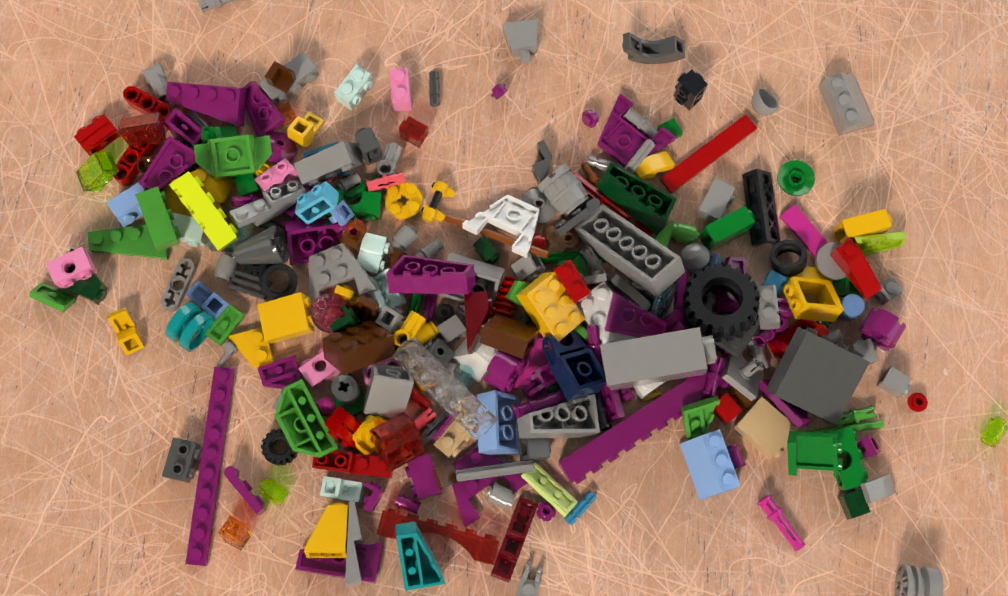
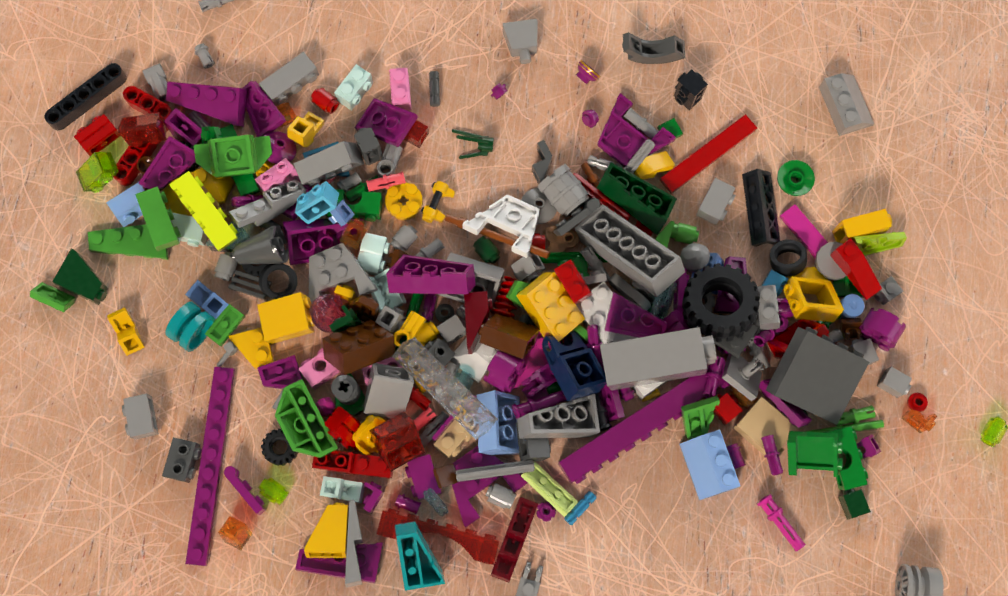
(60, 268): bright pink brick -> none
(82, 105): none -> black beam
(140, 416): none -> light grey brick
(178, 299): light grey beam -> none
(202, 52): none -> light grey pin
(280, 77): reddish brown panel -> none
(324, 100): none -> red brick
(387, 121): none -> magenta tile
(435, 501): none -> clear light blue axle
(485, 143): none -> dark green plant
(586, 73): none -> magenta piece
(727, 228): green brick -> none
(764, 102): light grey piece -> none
(772, 455): none -> magenta axle
(850, 328): none -> reddish brown tile
(878, 488): light grey slope -> none
(917, 421): none -> clear orange bracket

